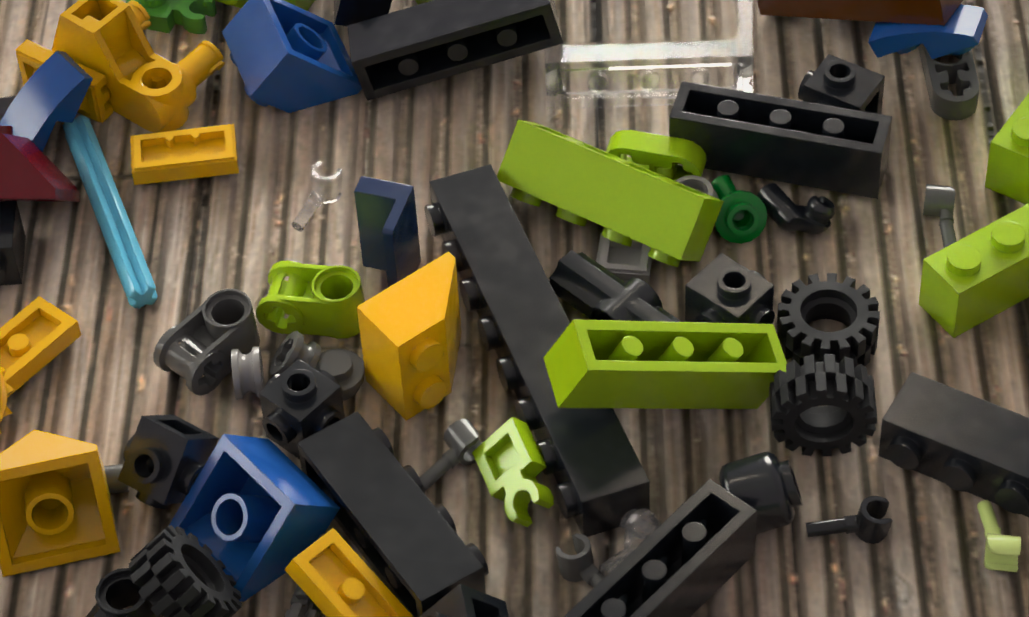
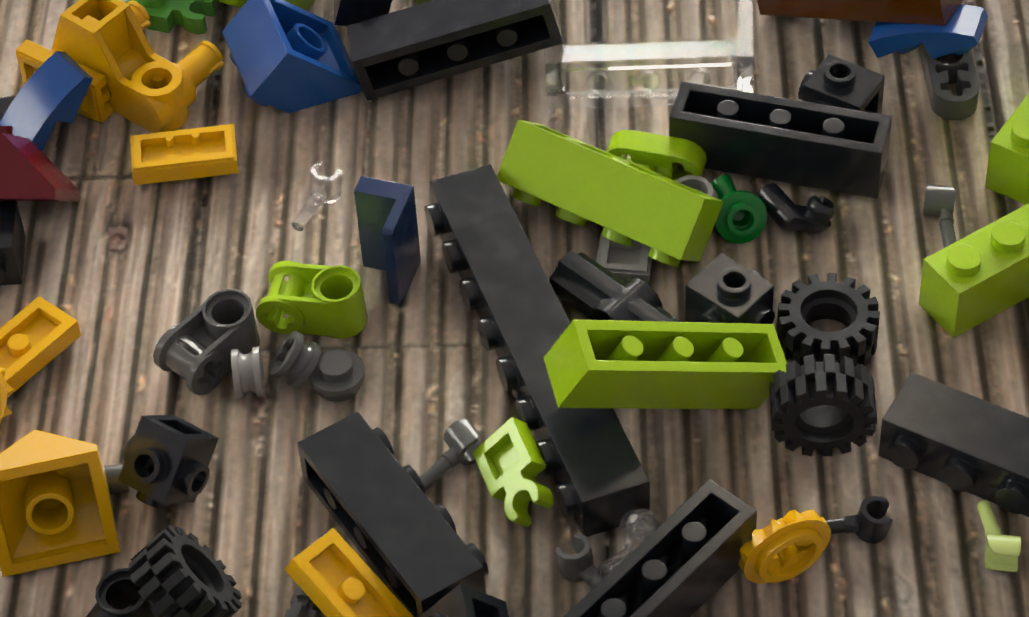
(110, 213): medium azure axle -> none
(254, 510): blue slope -> none
(300, 404): black brick -> none
(413, 337): yellow slope -> none
(765, 486): black head -> none
(784, 547): none -> yellow gear

